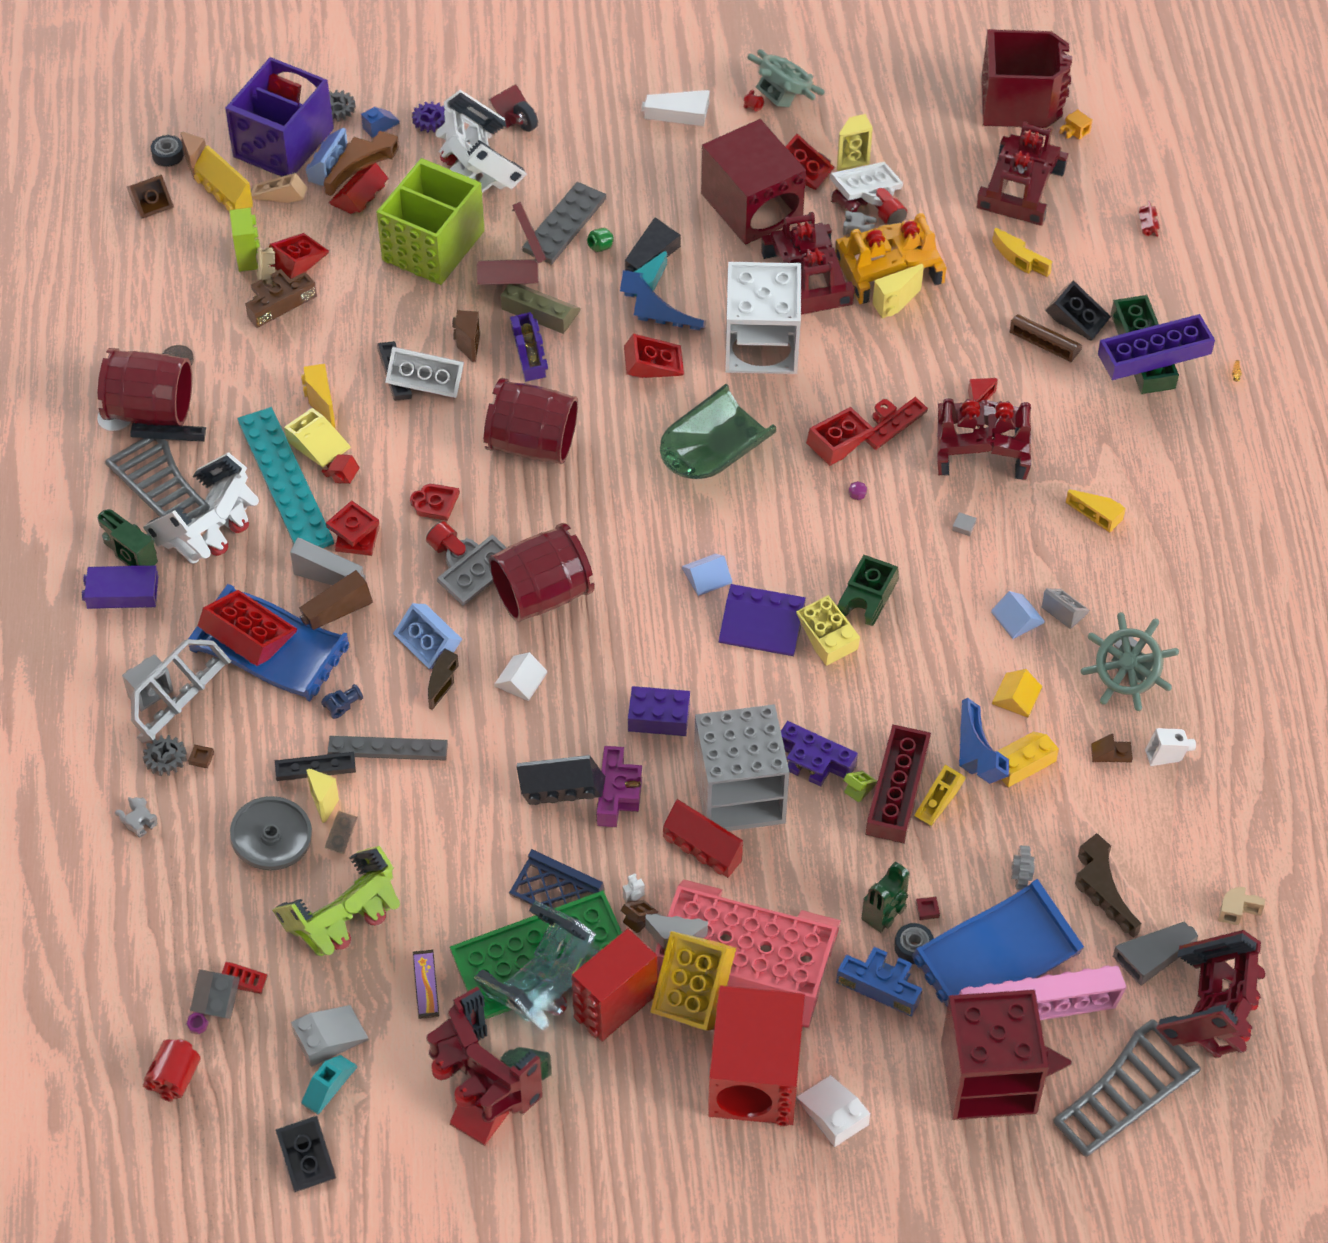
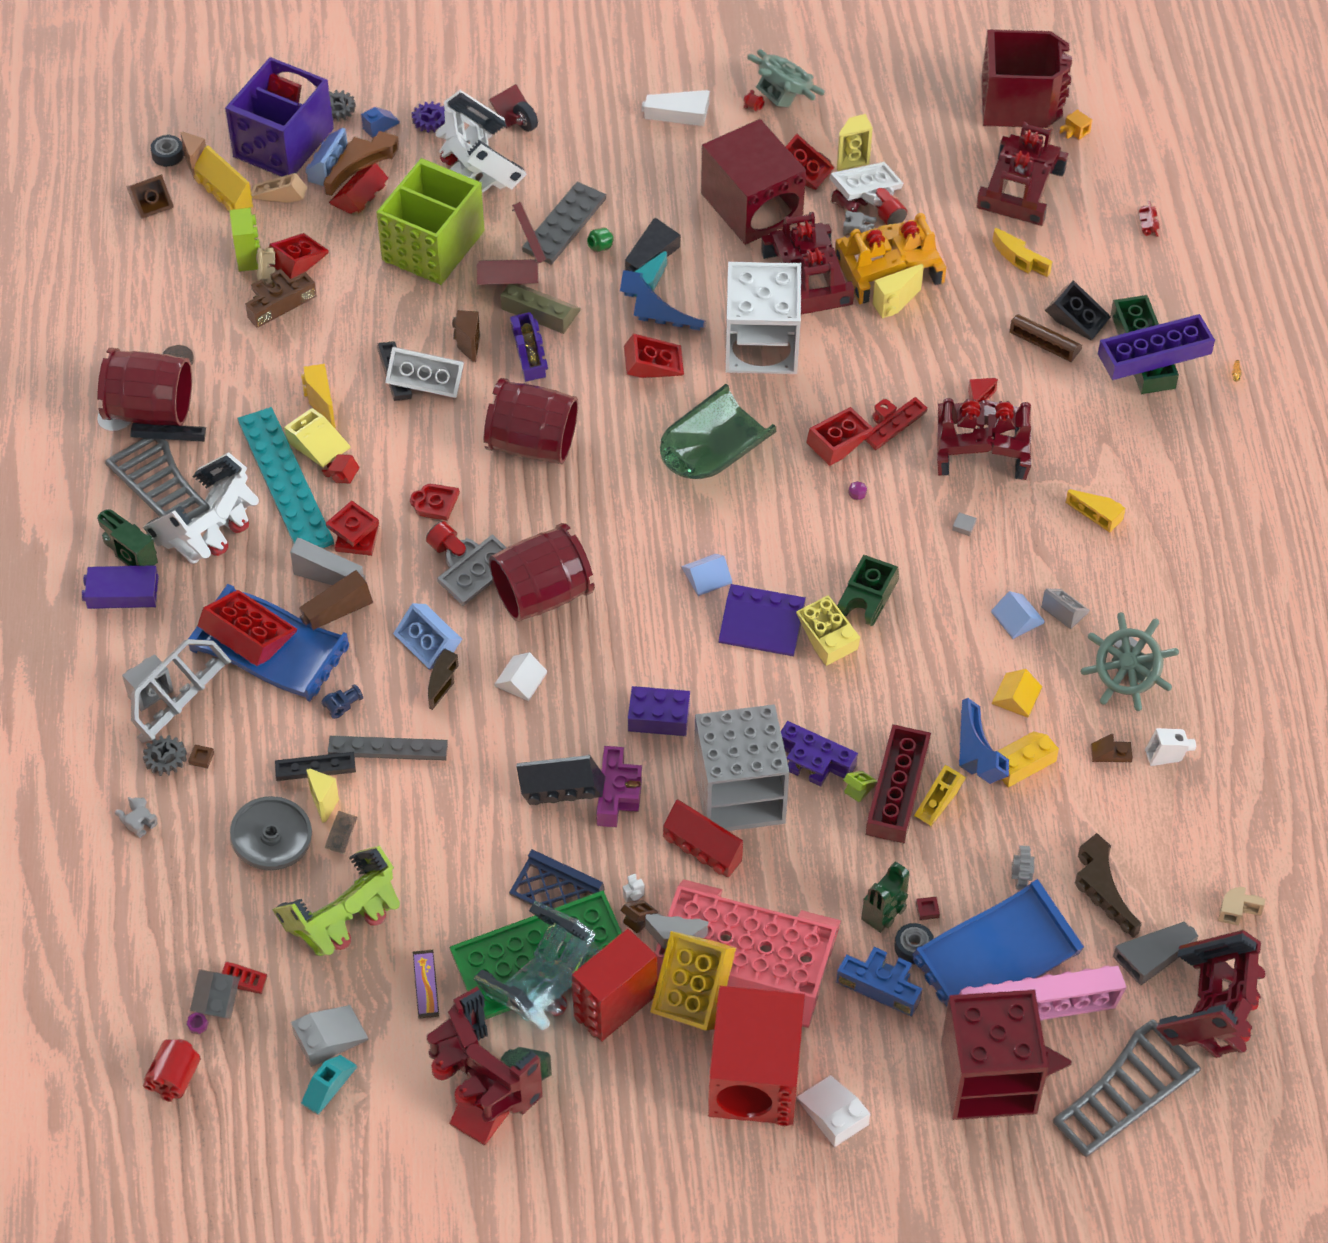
(305, 1153): black slope -> none

